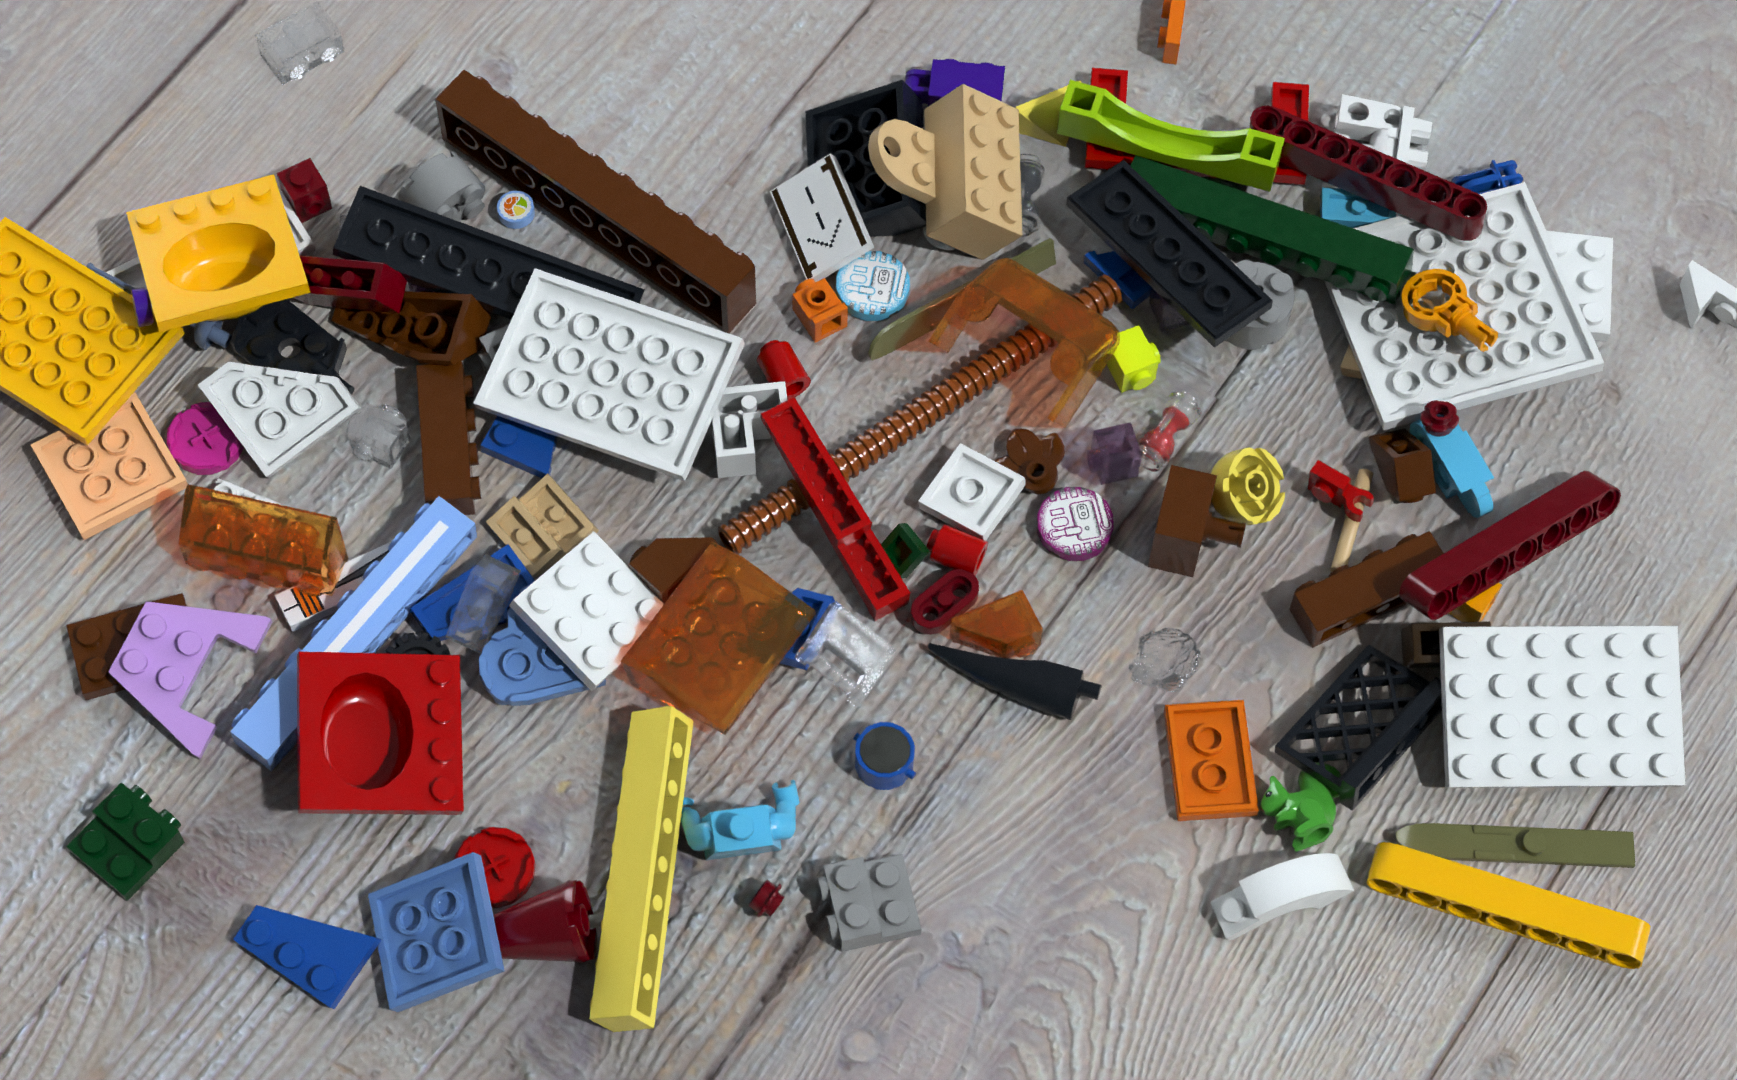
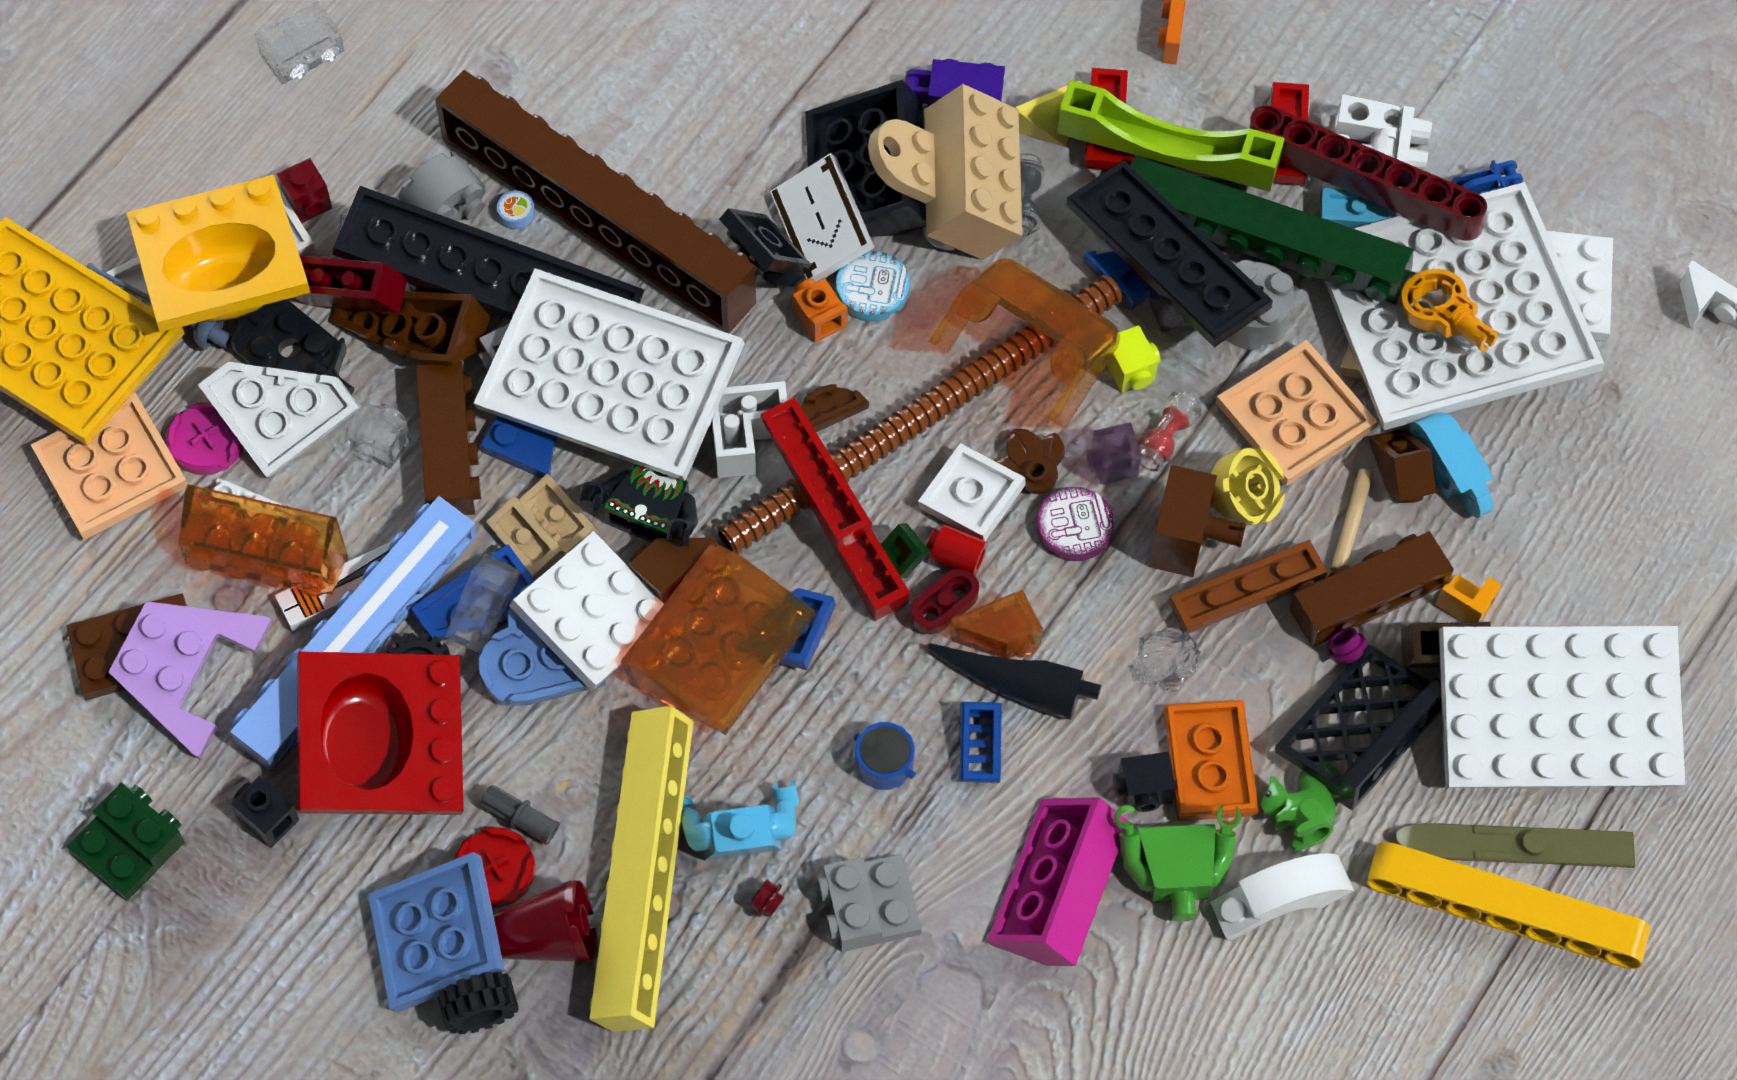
(142, 307): dark purple tile -> none
(264, 811): none -> black brick
(307, 952): blue wing -> none
(477, 1002): none -> black tyre
(520, 814): none -> dark grey axle
(645, 504): none -> black torso
(766, 246): none -> black plate
(781, 364): red brick -> none
(831, 405): none -> reddish brown plate
(851, 643): clear plate -> none
(930, 315): olive piece -> none
(980, 710): none -> blue slope
(1058, 881): none -> dark pink slope
(1145, 781): none -> black brick
(1178, 861): none -> bright green torso
(1247, 587): none -> dark orange plate
(1297, 411): none -> light nougat plate
(1334, 487): red plate -> none
(1346, 645): none -> magenta plate
(1439, 425): dark red plate -> none
(1509, 545): dark red beam -> none

